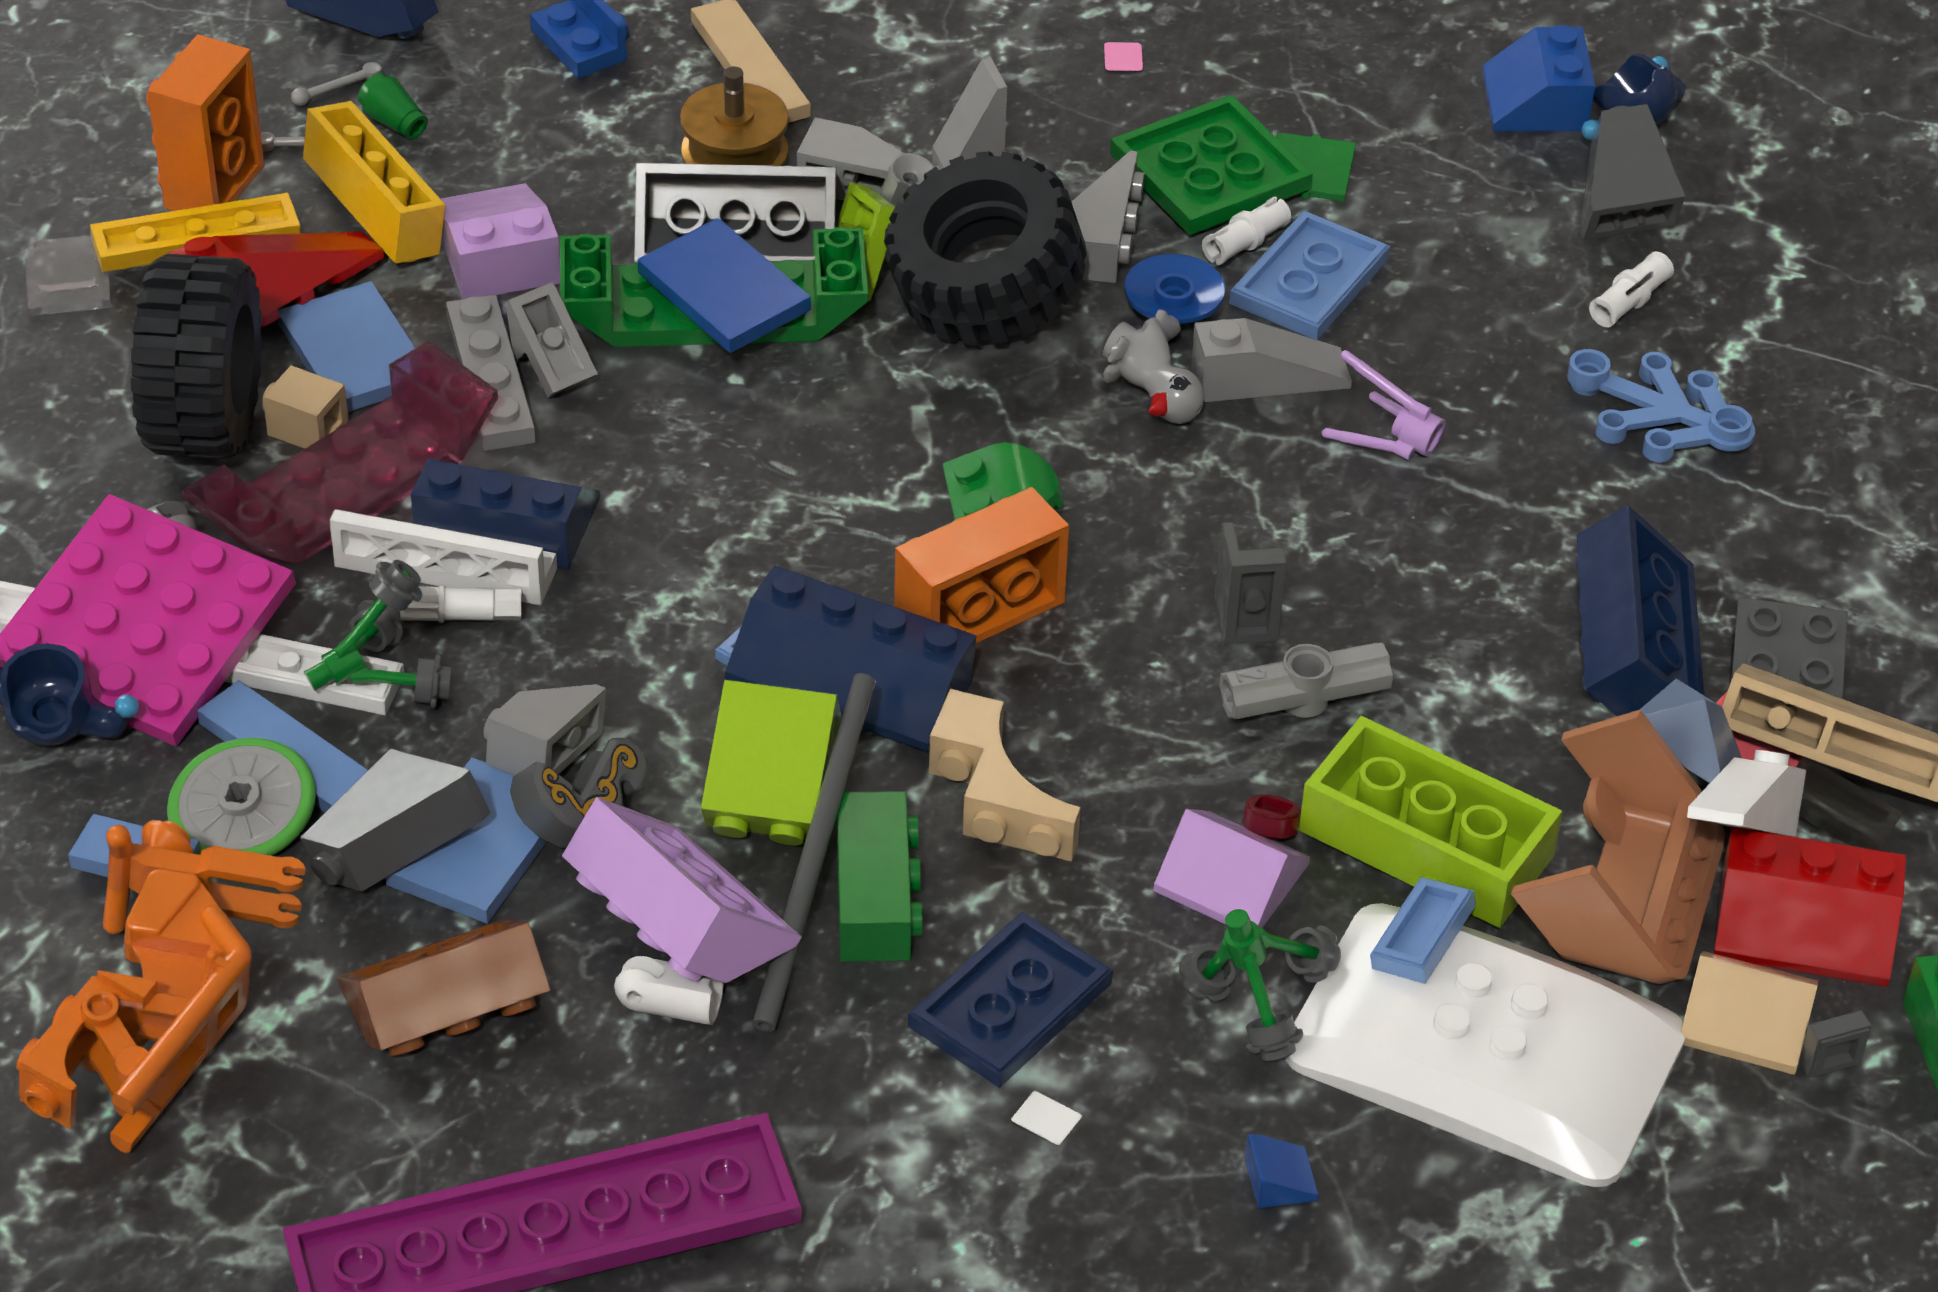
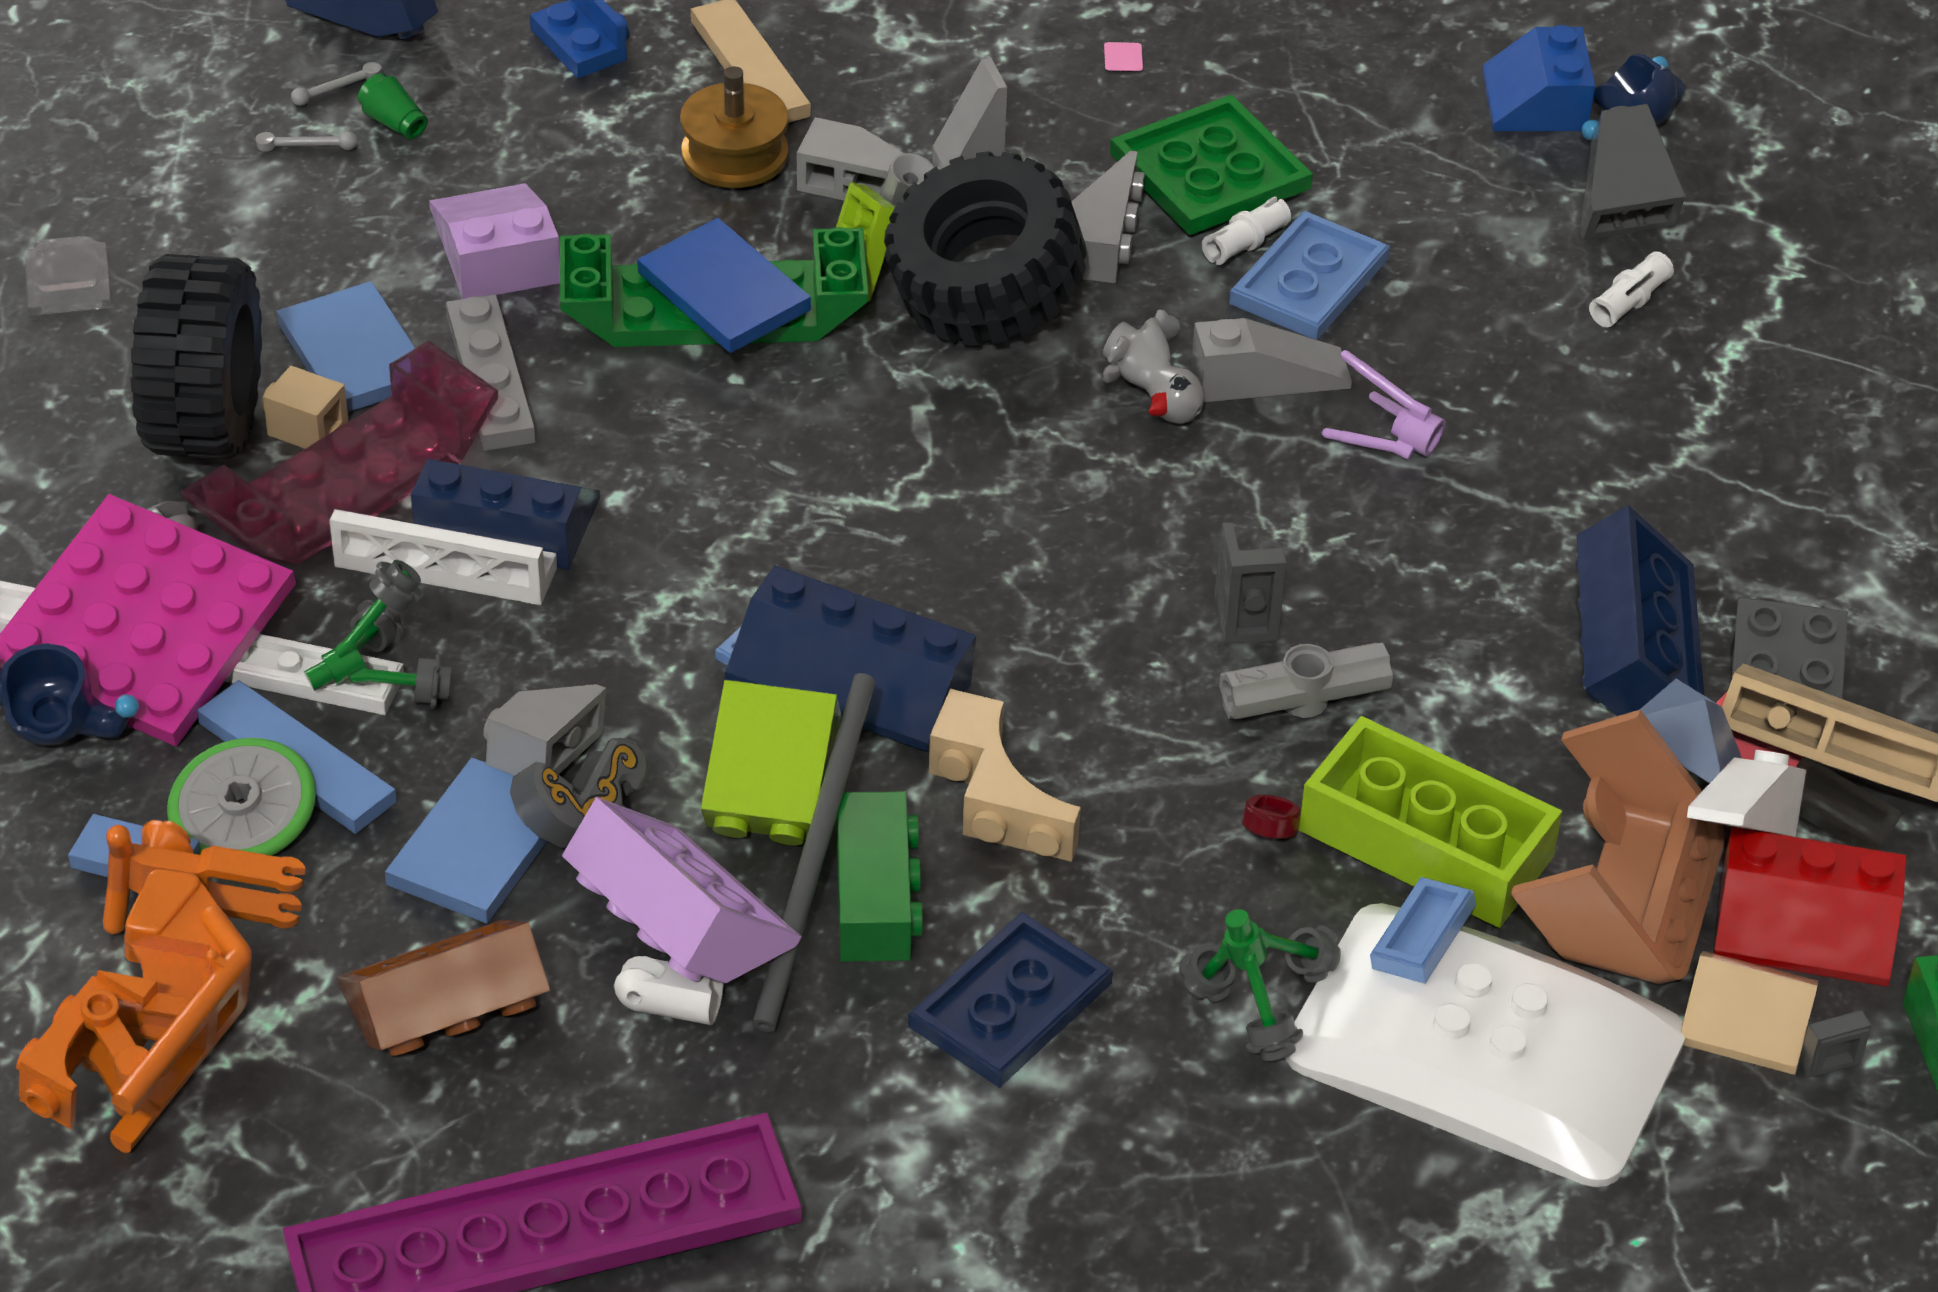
(149, 237): yellow plate -> none
(206, 125): orange brick -> none
(291, 264): red wedge -> none
(373, 182): yellow brick -> none
(392, 819): dark grey slope -> none
(464, 604): white piece -> none
(548, 337): light grey slope -> none
(763, 204): slope -> none
(987, 567): orange brick -> none
(997, 473): green slope -> none
(1046, 1117): white sticker -> none
(1176, 284): blue dish -> none
(1227, 868): lavender slope -> none
(1279, 1172): blue slope -> none
(1326, 159): green piece -> none
(1721, 425): medium blue plant -> none

